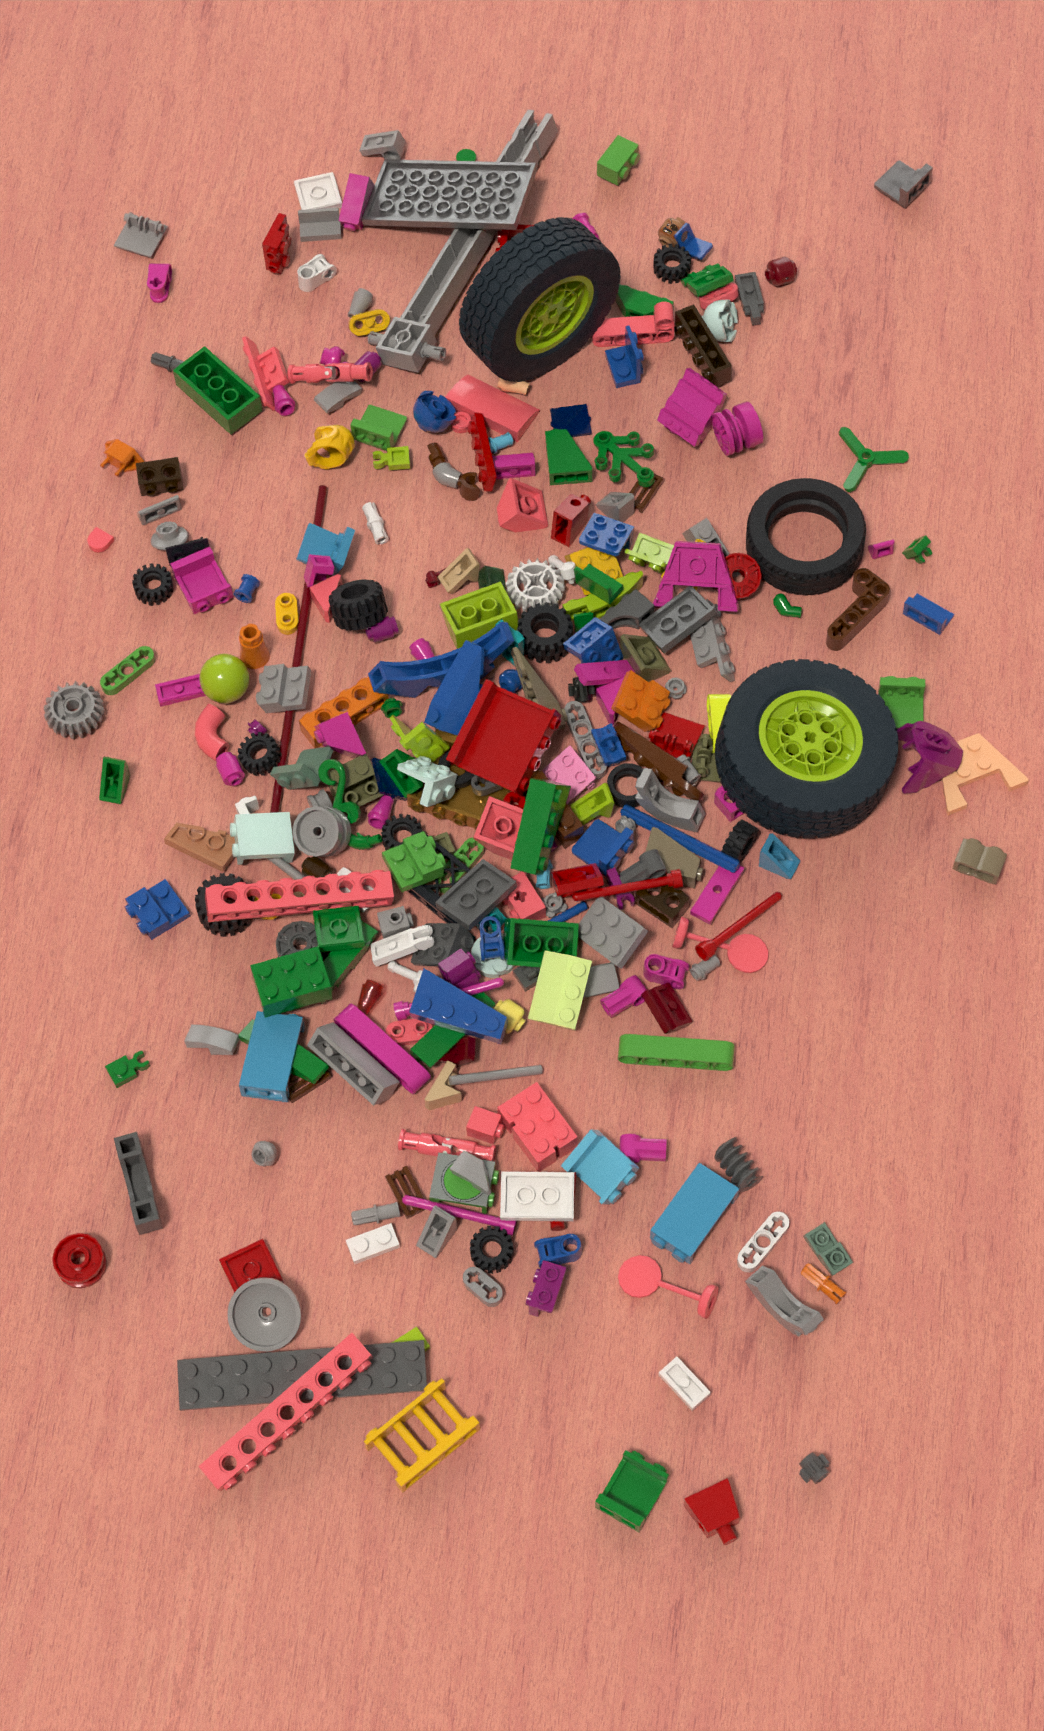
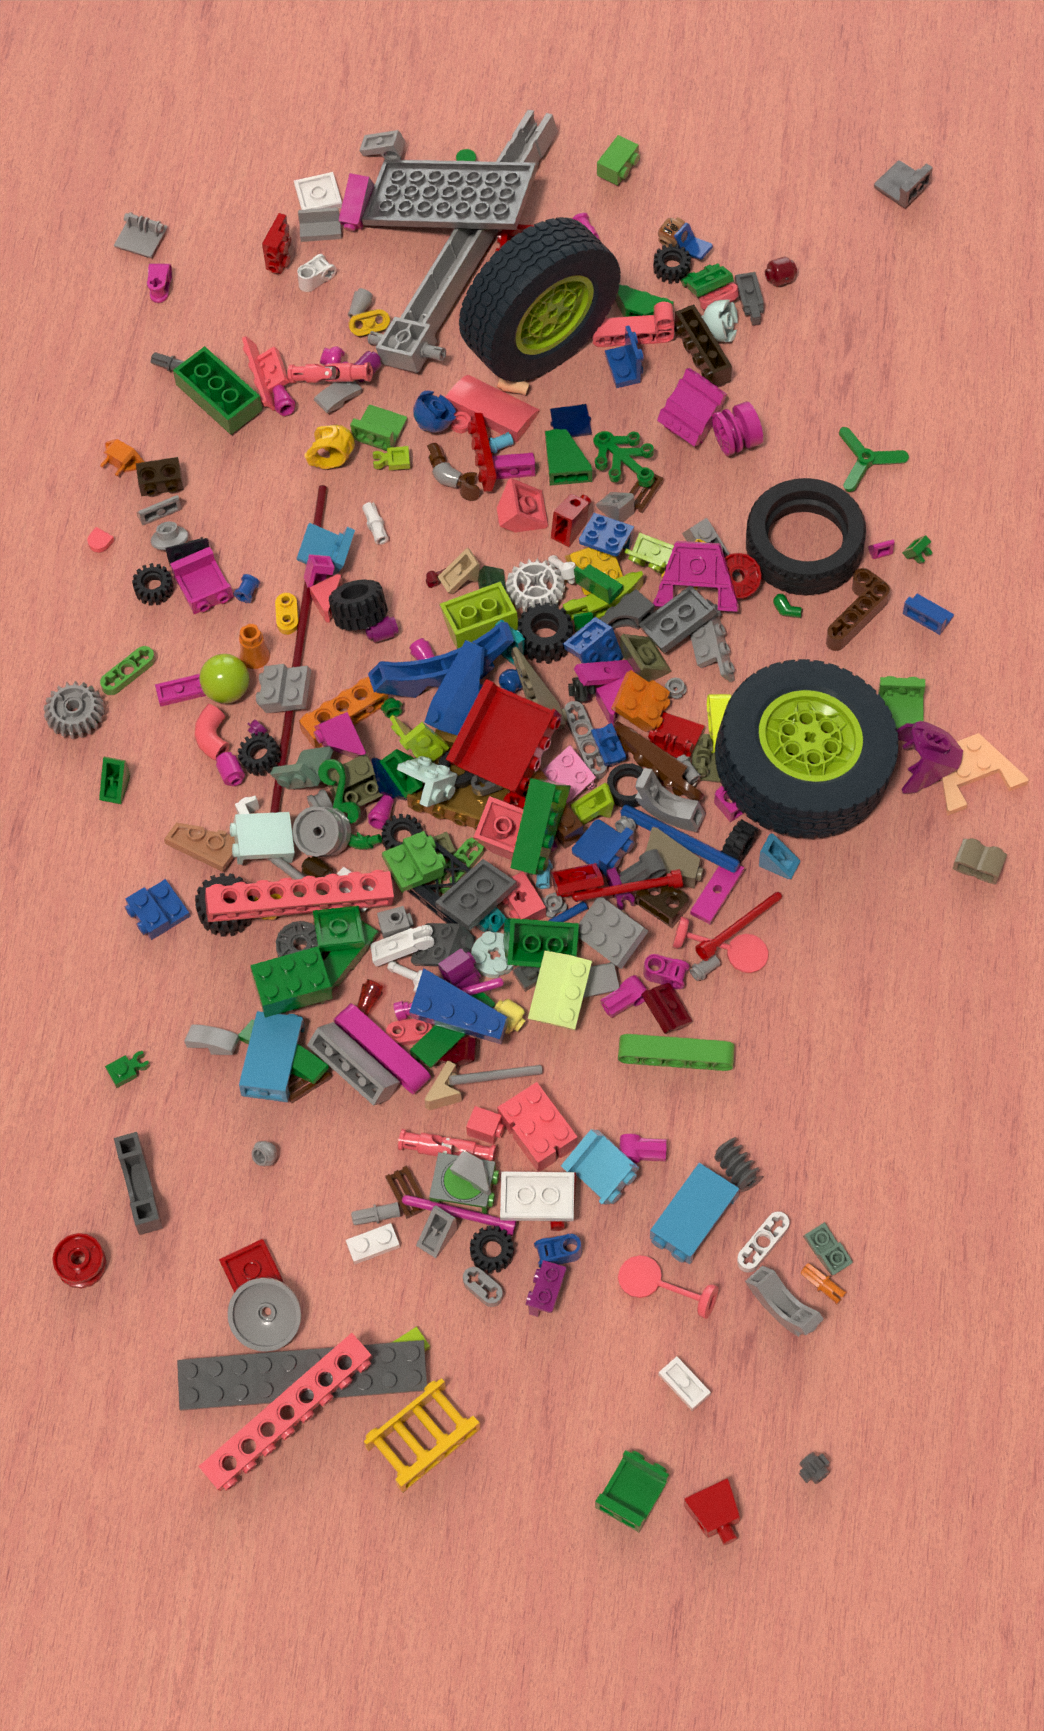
(491, 941): blue piece -> none

